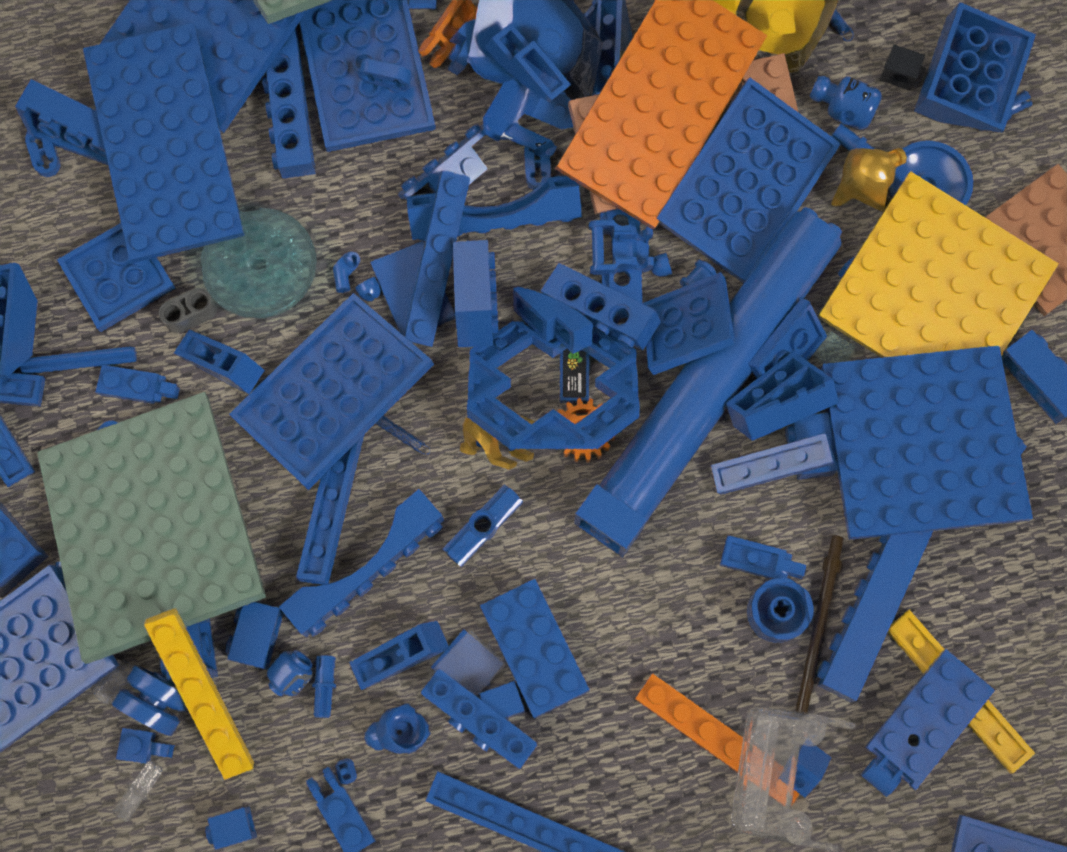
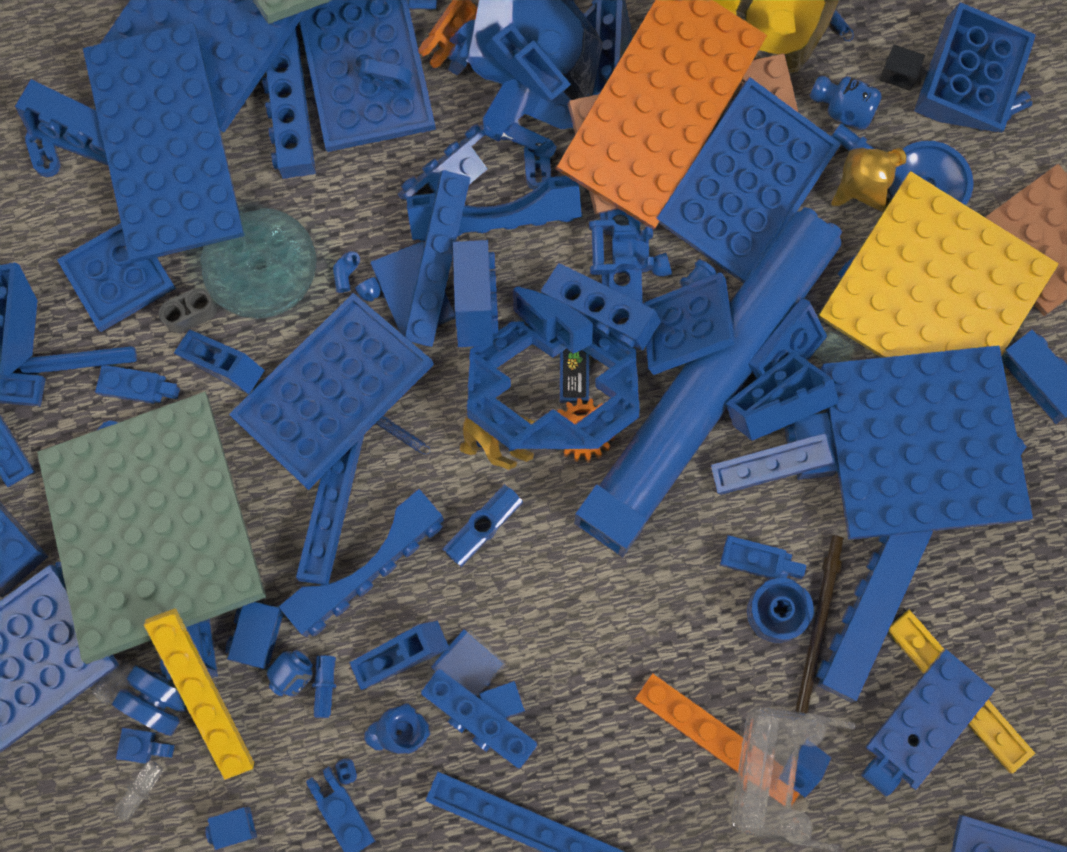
(534, 648): blue brick -> none

